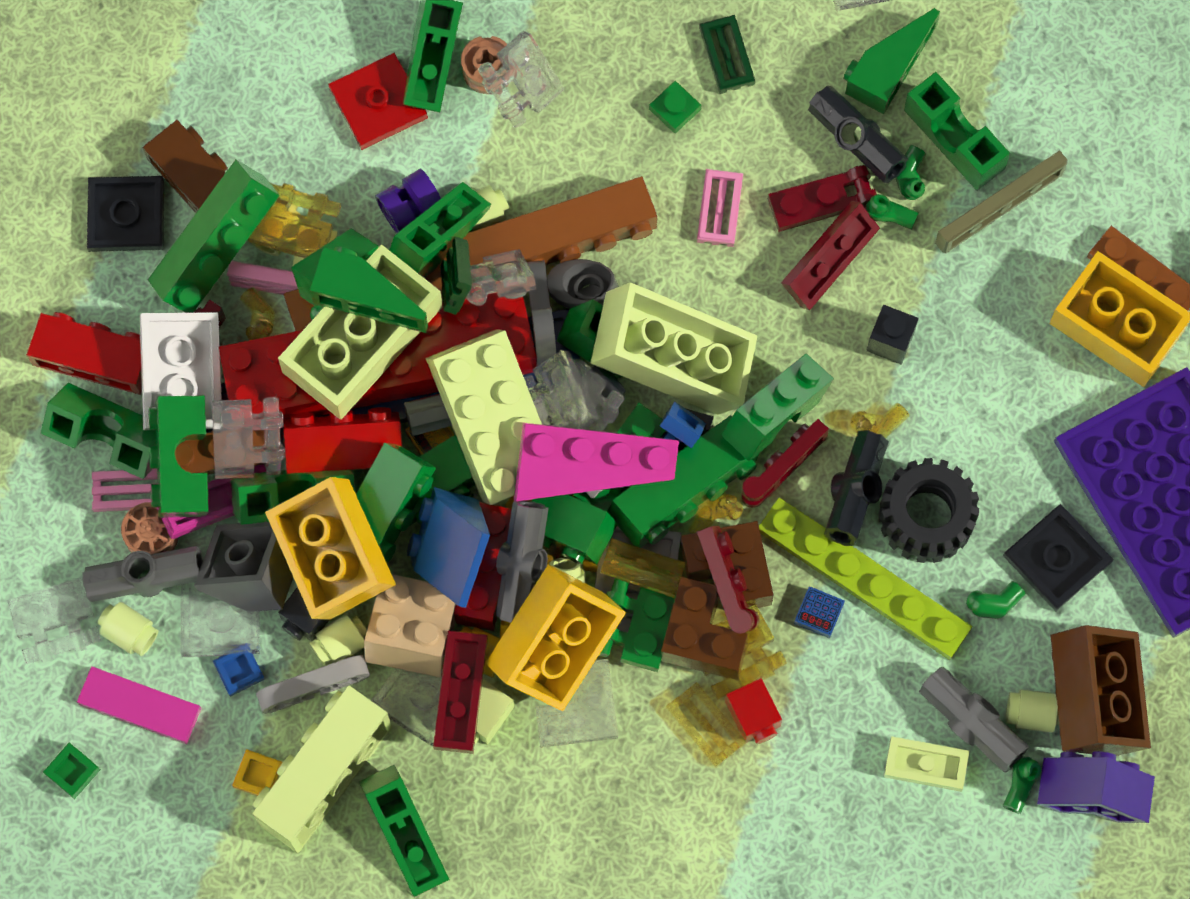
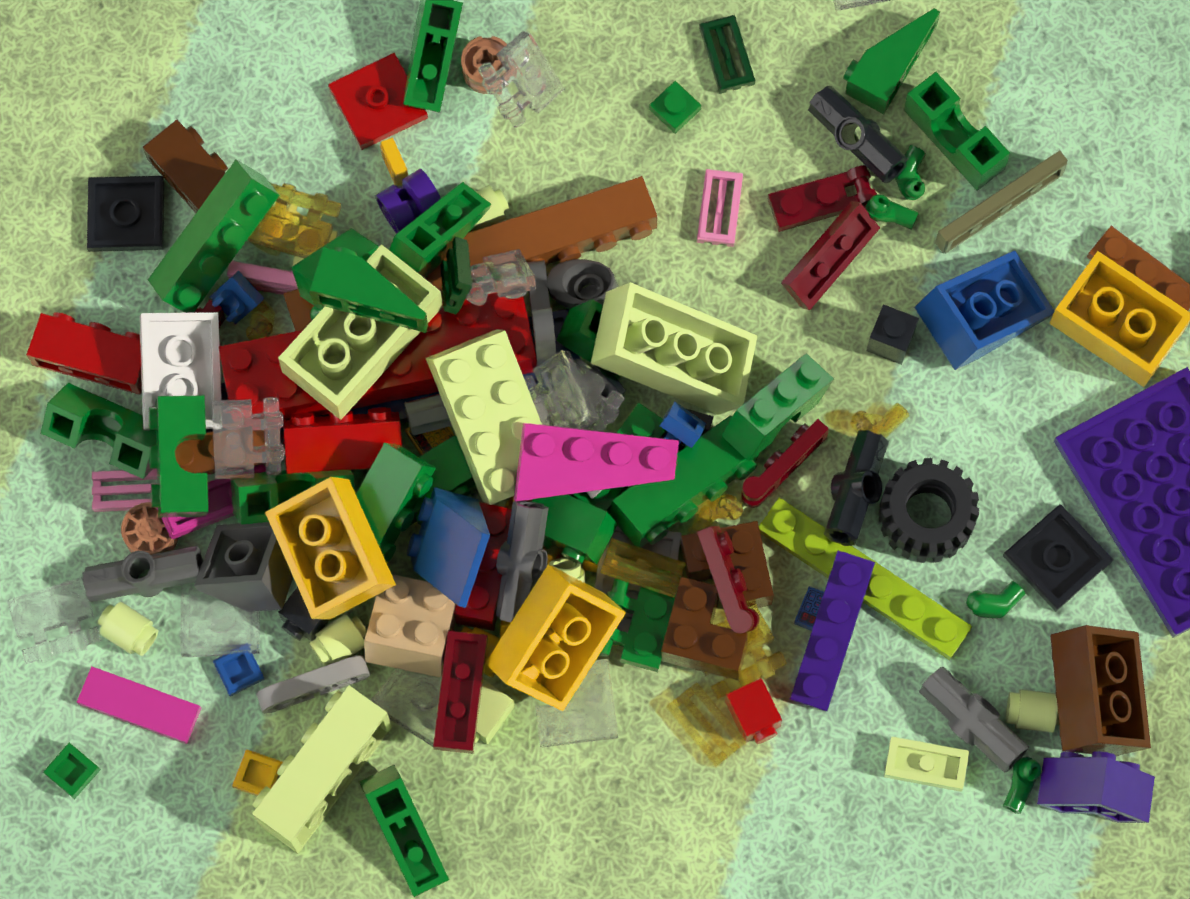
(236, 297): none -> blue tile
(393, 161): none -> yellow tile
(832, 630): none -> dark purple plate
(983, 309): none -> blue slope

